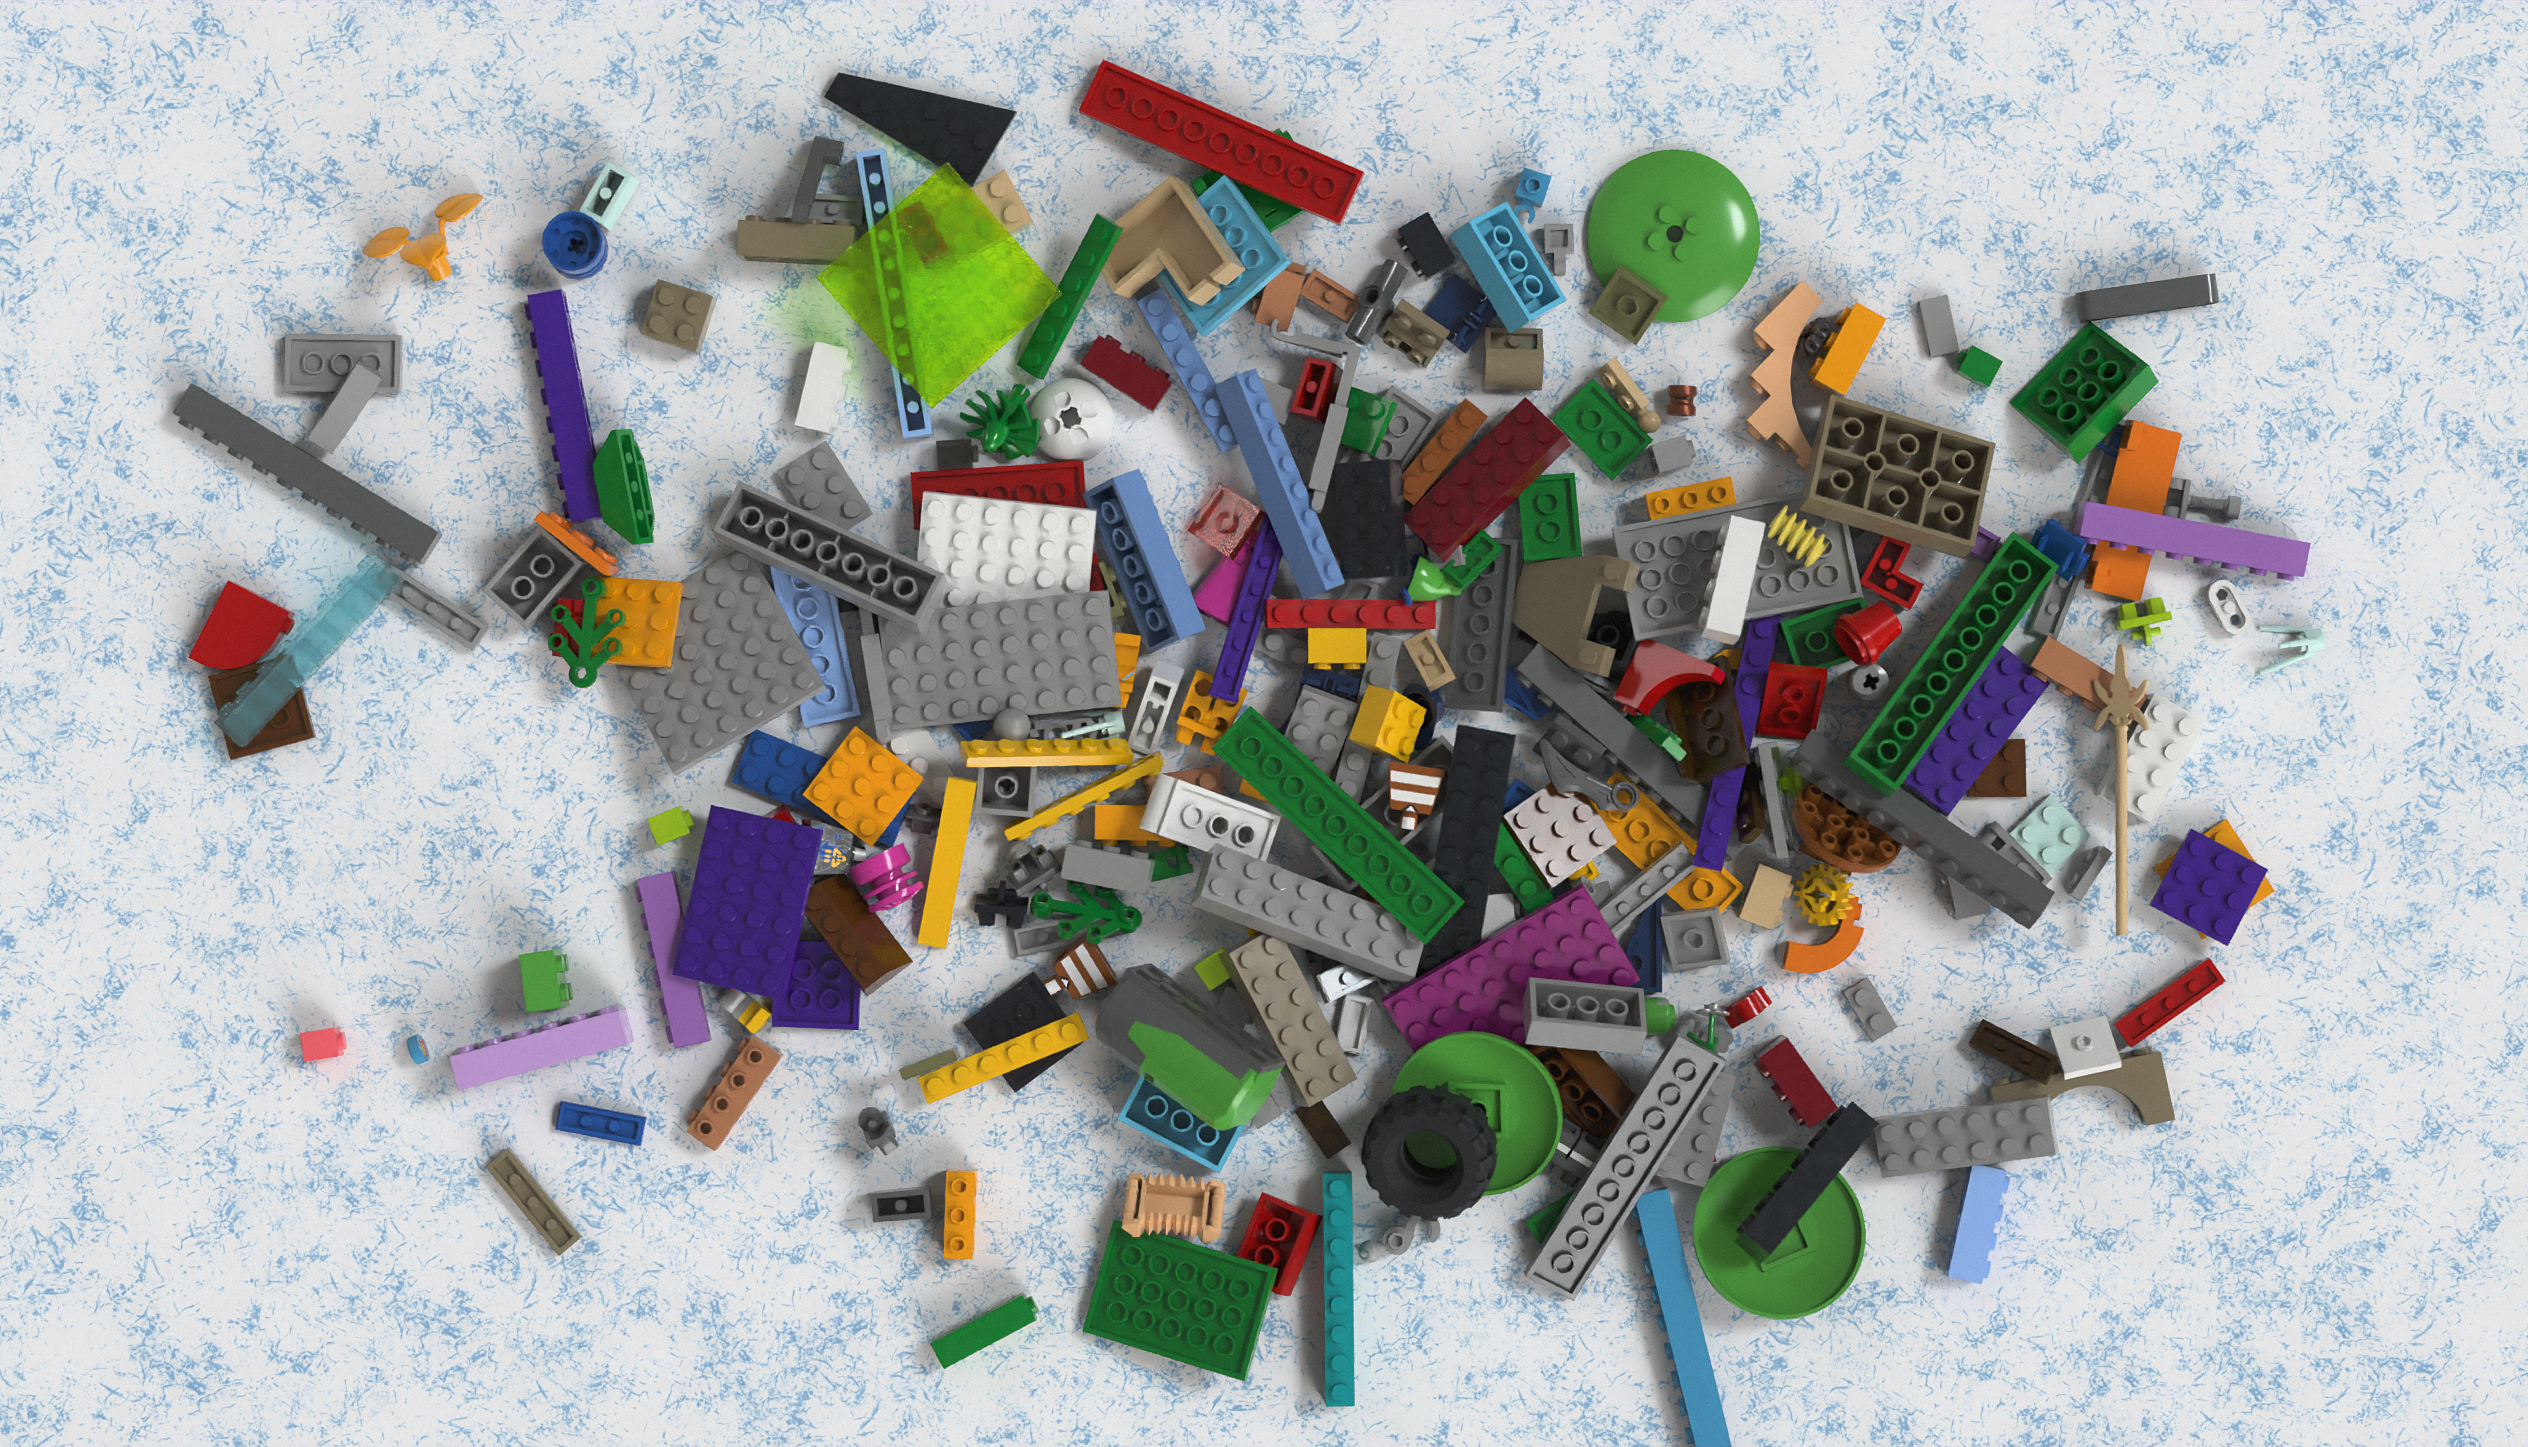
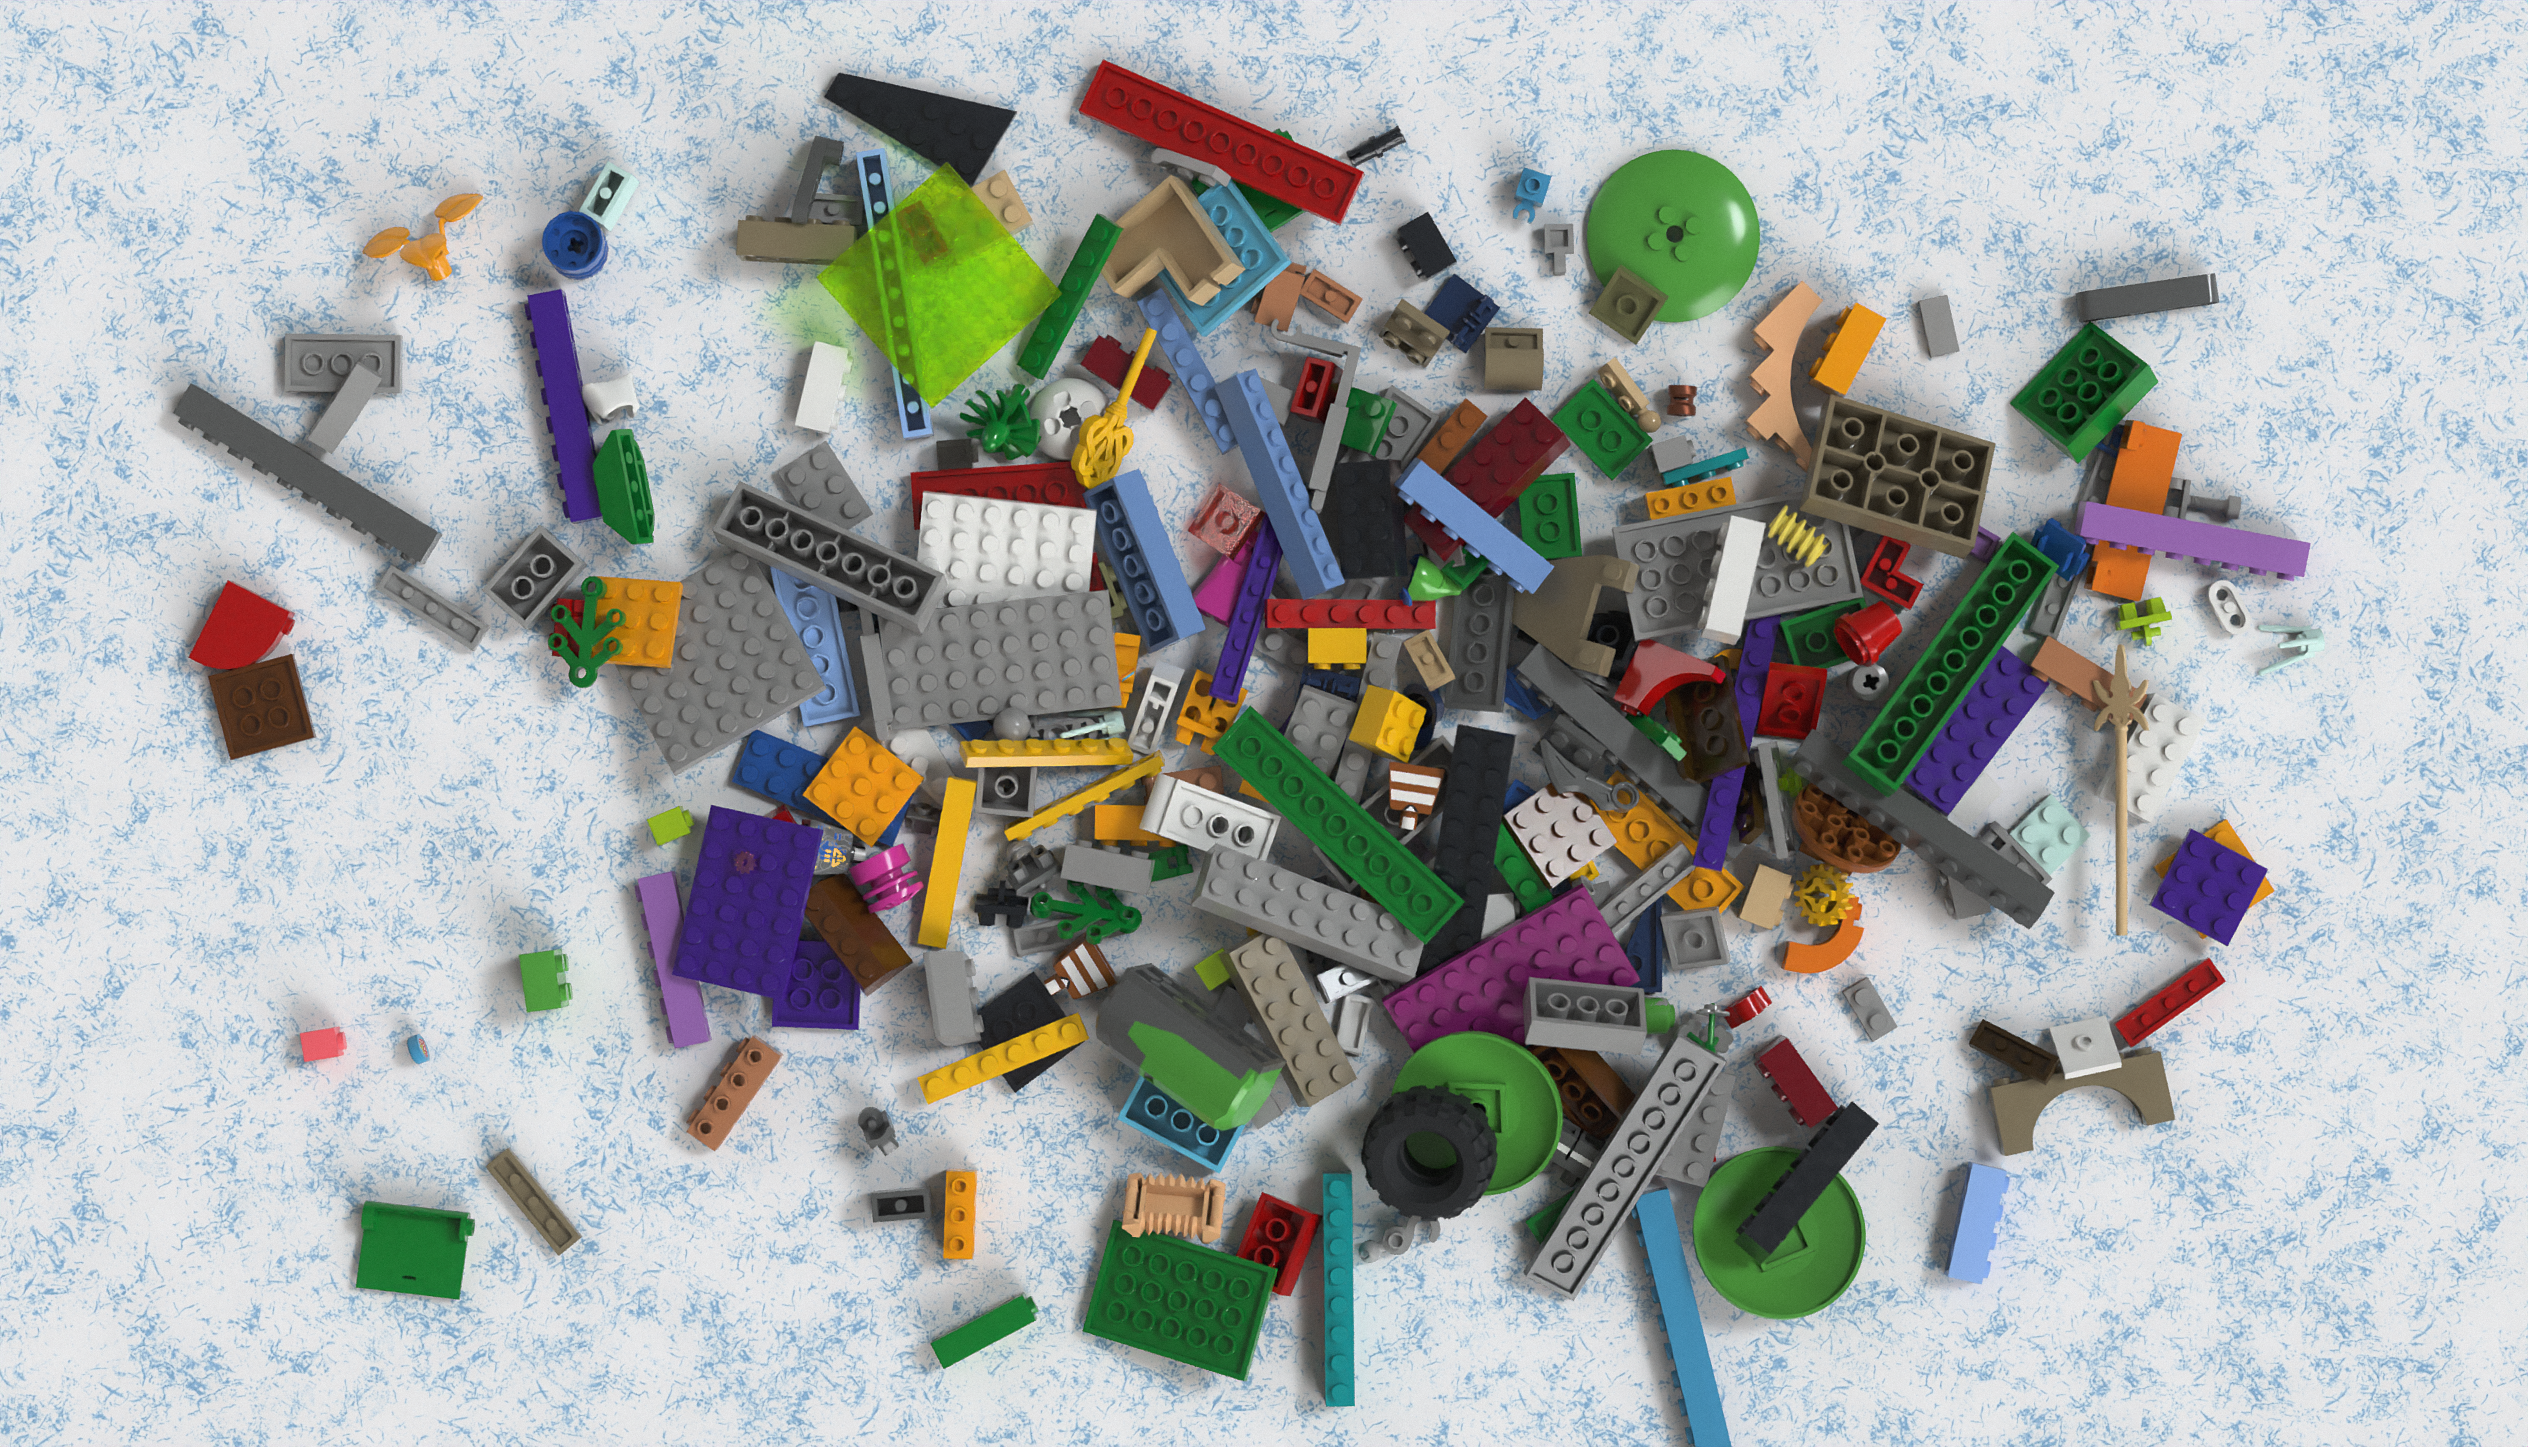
(308, 650): clear light blue brick -> none
(413, 1243): none -> green door
(541, 1049): lavender brick -> none
(578, 542): orange plate -> none
(601, 1123): blue tile -> none
(610, 398): none -> white hair
(678, 316): dark tan brick -> none
(739, 862): none -> clear pink piece
(744, 1008): leg -> none
(929, 1063): olive tile -> none
(953, 997): none -> light grey slope
(1105, 438): none -> yellow piece
(1189, 167): none -> light grey plate
(1323, 1128): dark brown plate -> none
(1376, 146): none -> black pin
(1376, 302): dark grey piece -> none
(1472, 525): none -> medium blue brick
(1508, 267): medium azure brick -> none
(1706, 468): none -> teal plate
(1813, 338): dark grey gear -> none
(1966, 1135): light grey brick -> none
(1977, 366): green brick -> none
(2004, 773): reddish brown plate -> none
(2081, 882): light grey plate -> none

